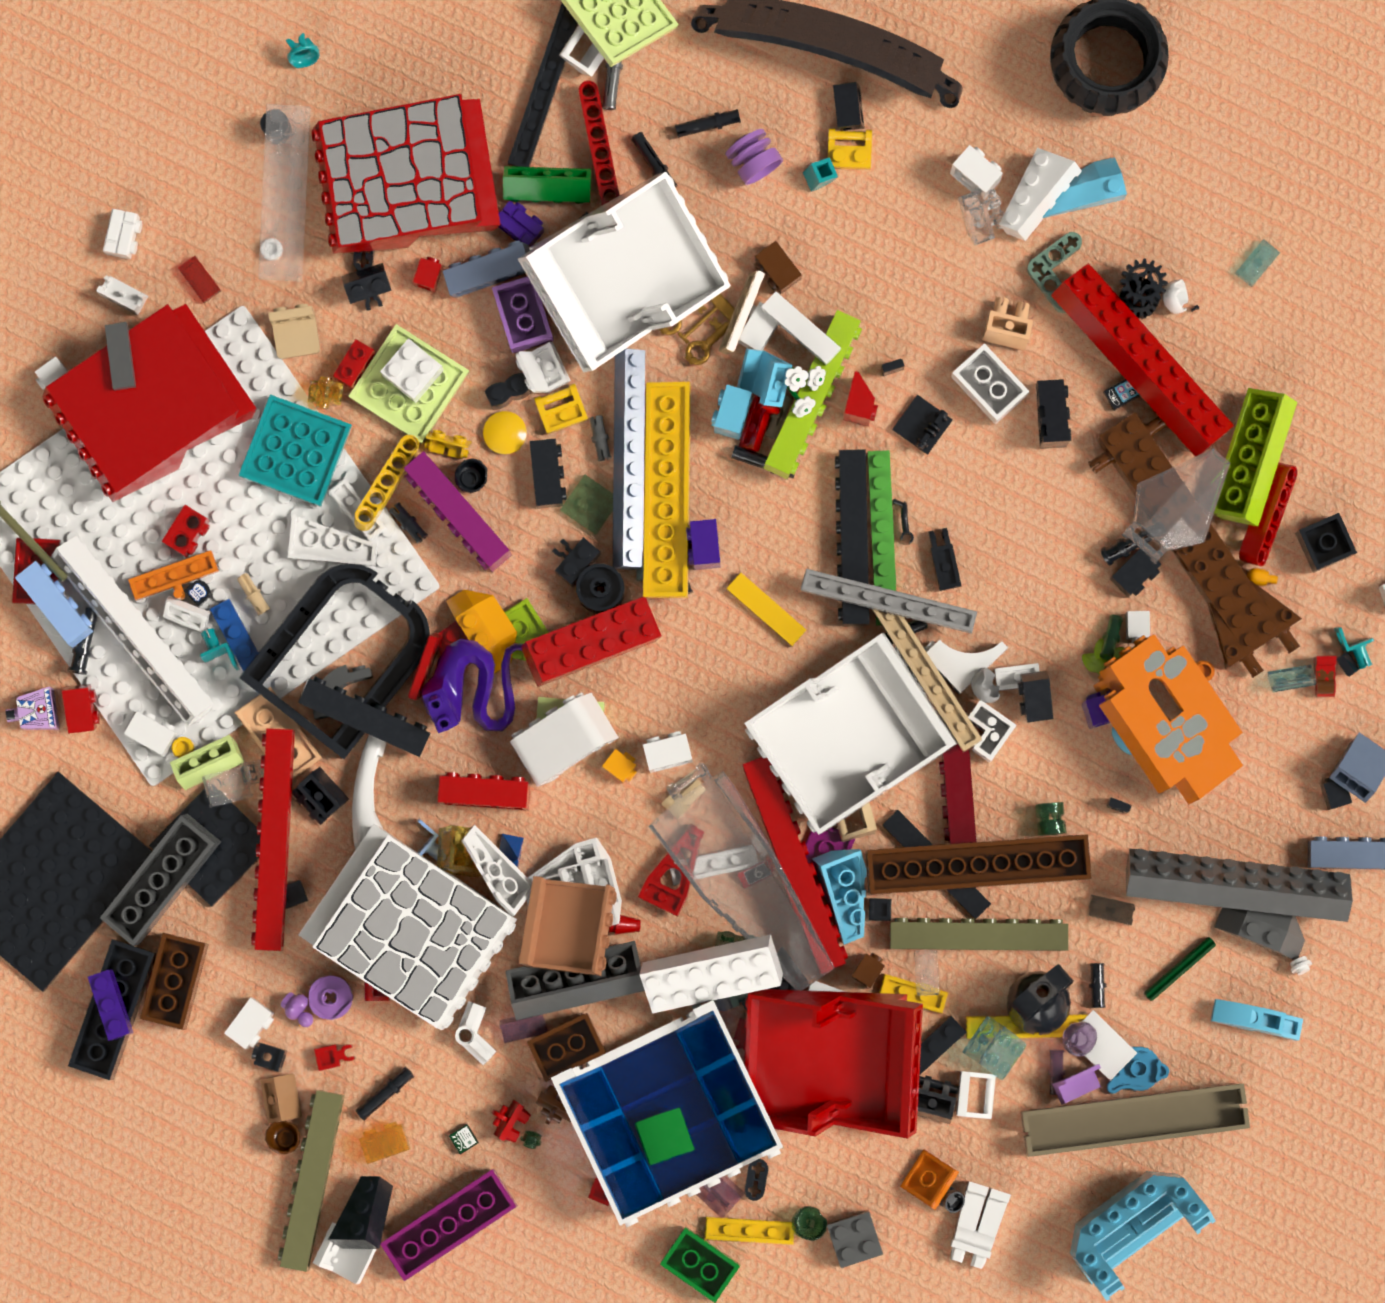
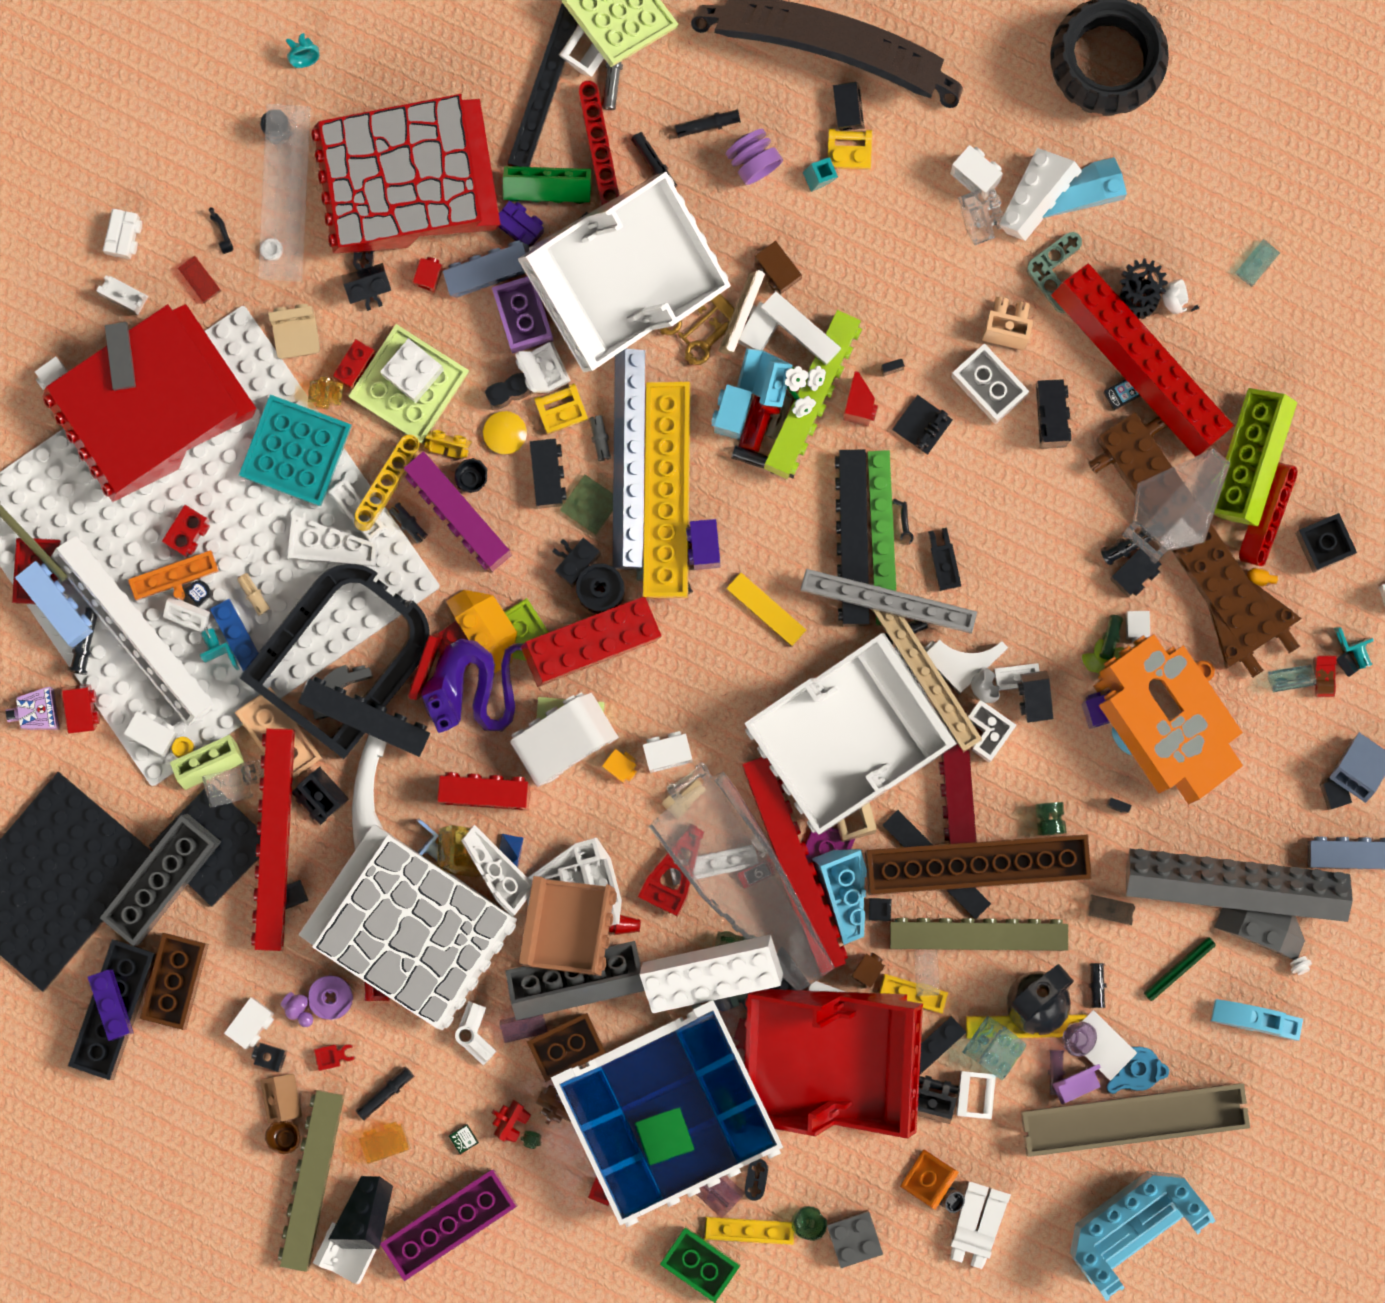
(225, 245): none -> black piece

